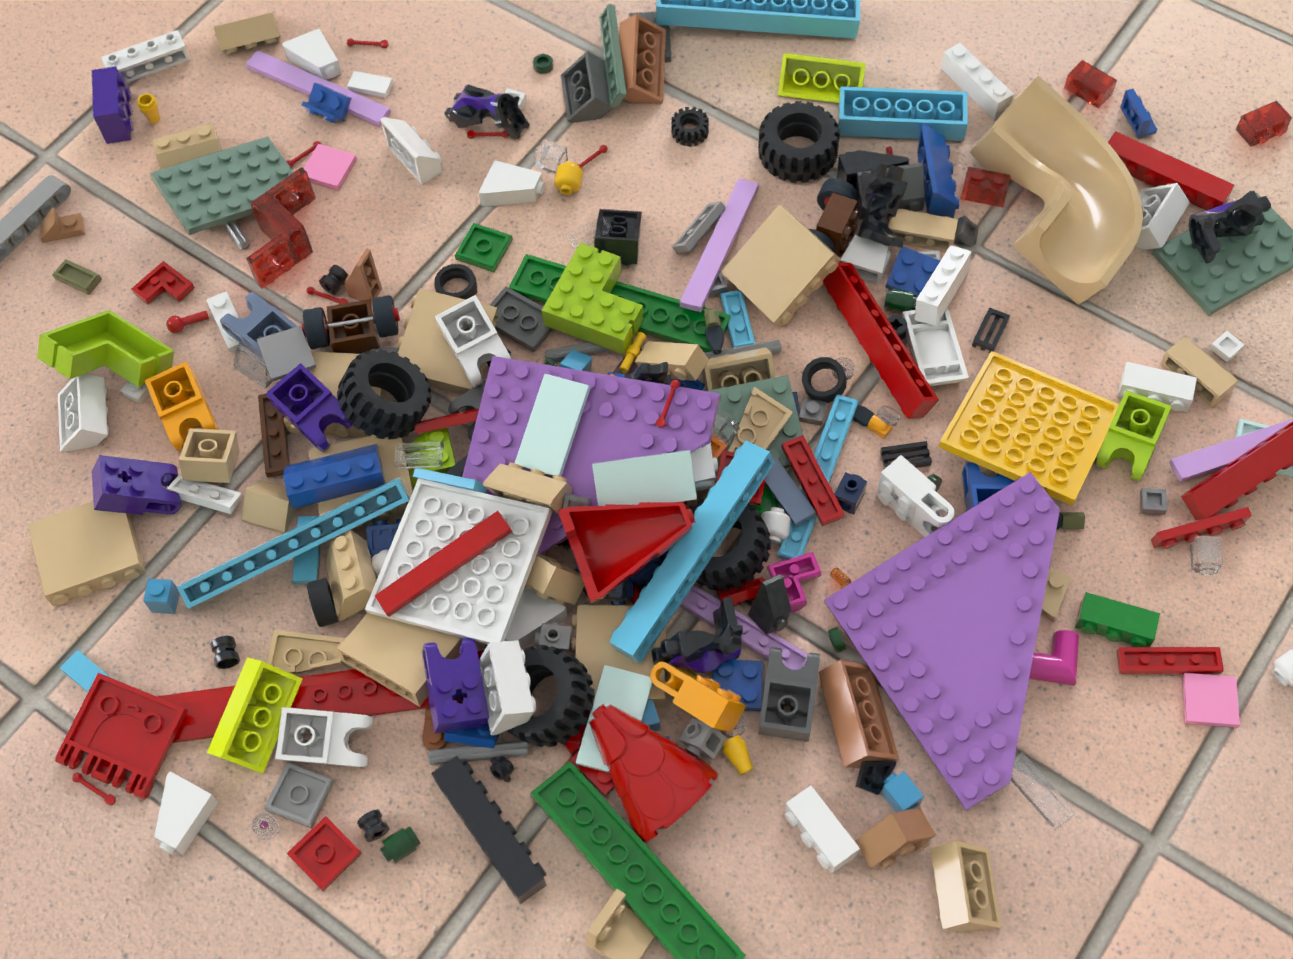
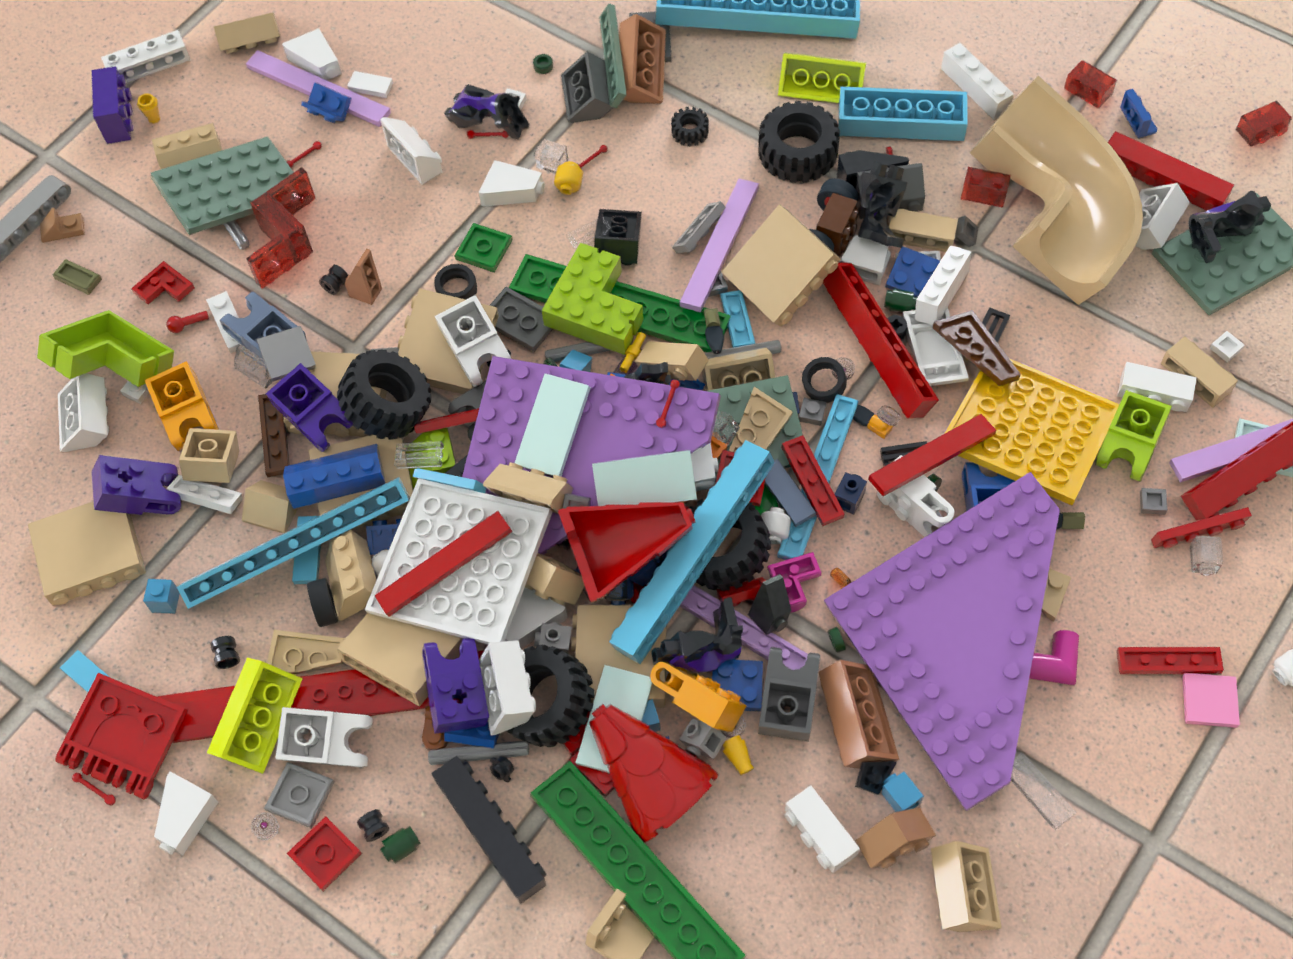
(310, 290): red hinge -> none
(329, 166): bright pink tile -> none
(351, 325): brick -> none
(383, 43): red hinge -> none
(931, 455): none -> red tile
(937, 173): blue slope -> none
(976, 343): none -> reddish brown wing
(1117, 620): green brick -> none

